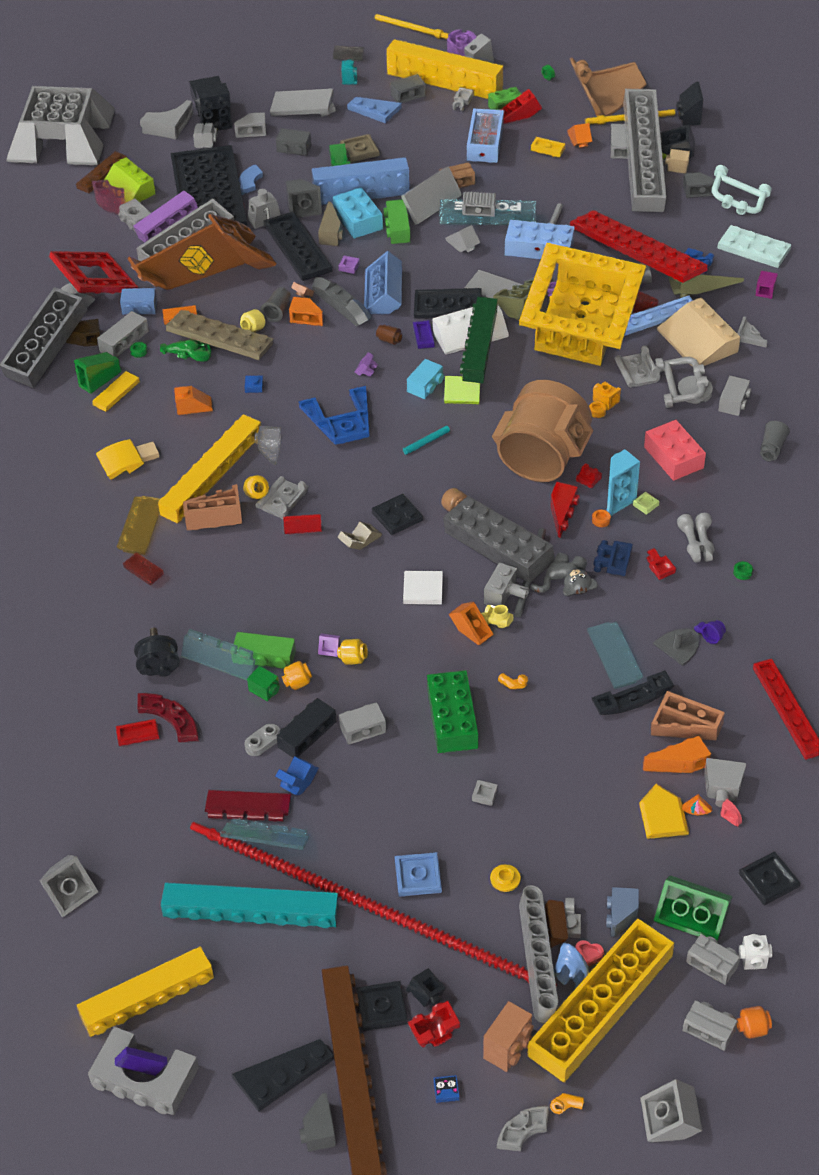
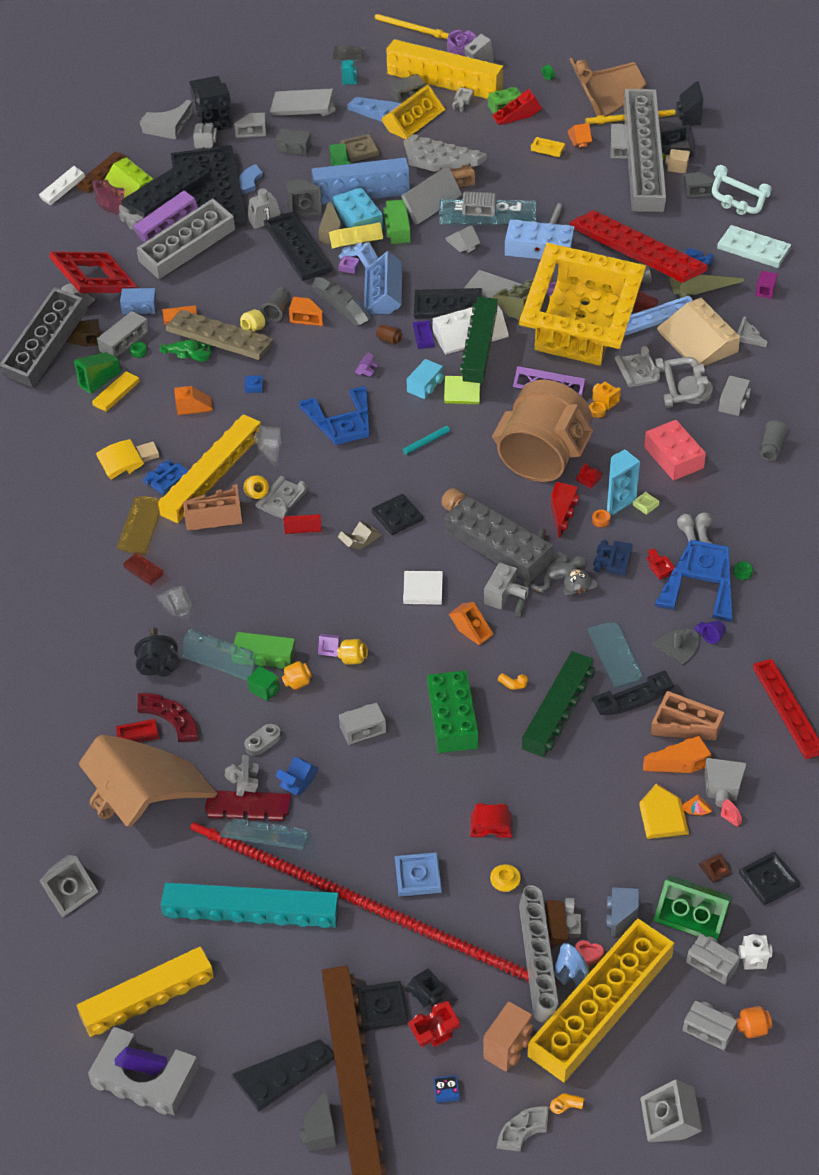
(62, 115): light grey slope -> none
(62, 185): none -> white plate
(137, 774): none -> medium nougat panel
(165, 187): none -> black plate
(165, 476): none -> blue plate
(175, 601): none -> clear slope
(203, 254): dark orange piece -> none
(241, 773): none -> light grey hips
(302, 290): nougat plate -> none
(306, 728): black brick -> none
(356, 235): none -> light yellow brick
(364, 251): none -> light blue bracket
(413, 113): none -> yellow slope
(435, 154): none -> light grey plate
(484, 792): light grey plate -> none
(485, 135): brick -> none
(491, 820): none -> red cylinder
(498, 616): light yellow plate -> none
(538, 374): none -> medium lavender fence
(557, 704): none -> dark green brick
(705, 563): none -> blue wing
(715, 867): none -> copper slope

